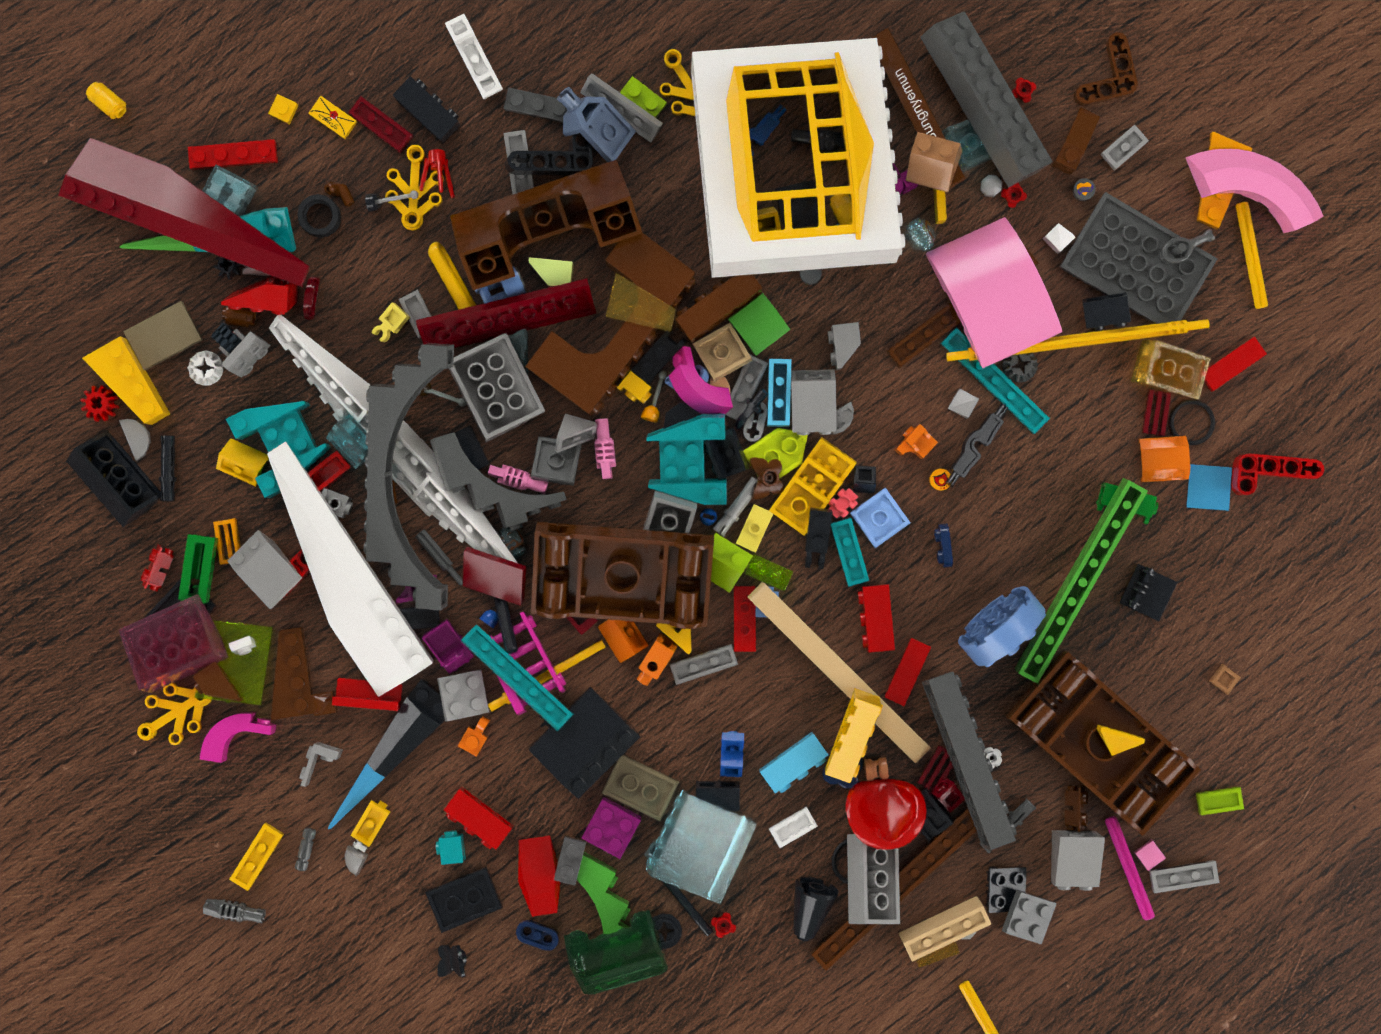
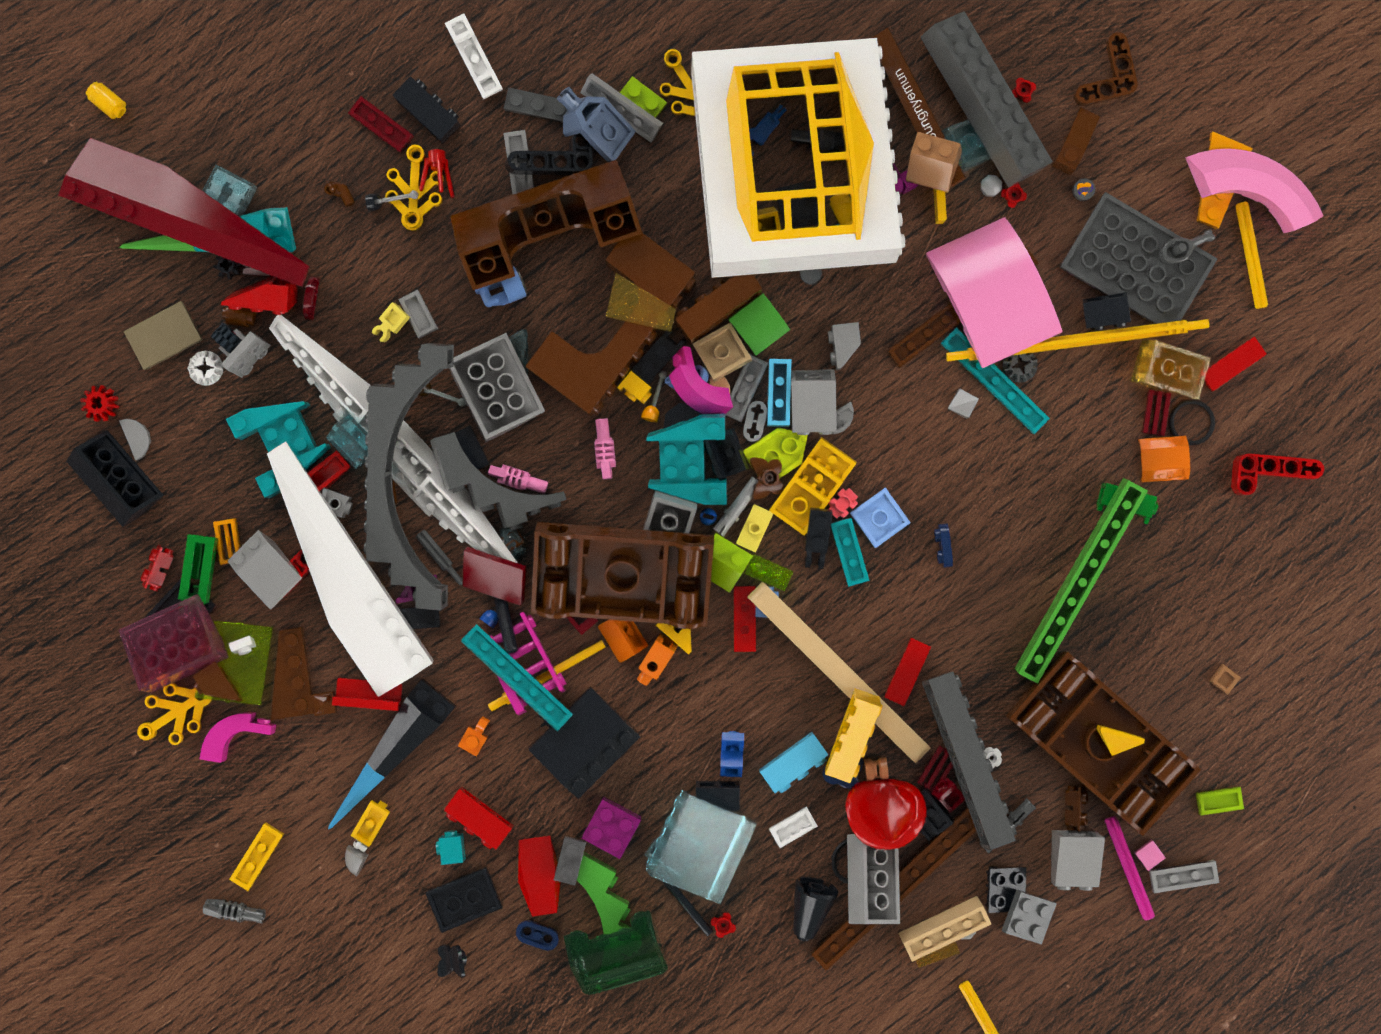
(125, 376): yellow wedge -> none
(167, 468): black pin -> none
(232, 154): red plate -> none
(241, 461): yellow panel -> none
(283, 109): yellow plate -> none
(302, 215): black tyre -> none
(305, 849): dark grey axle -> none
(327, 753): light grey bracket -> none
(332, 117): yellow tile -> none
(447, 646): magenta piece -> none
(450, 276): yellow piece -> none
(463, 695): light grey plate -> none
(509, 315): dark red plate -> none
(553, 271): yellowish green slope -> none
(555, 466): dark grey tile -> none
(574, 432): light grey slope -> none
(640, 787): dark tan tile -> none
(671, 923): black gear -> none
(703, 664): light grey tile -> none
(753, 405): black piece -> none
(864, 479): black slope -> none
(876, 618): red brick -> none
(916, 441): orange brick -> none
(920, 234): clear light blue head -> none
(938, 478): light orange tile -> none
(969, 453): black piece -> none
(1002, 627): medium blue brick -> none
(1058, 238): white slope -> none
(1124, 147): light grey plate -> none
(1148, 592): black hinge -> none
(1209, 487): dark azure piece -> none

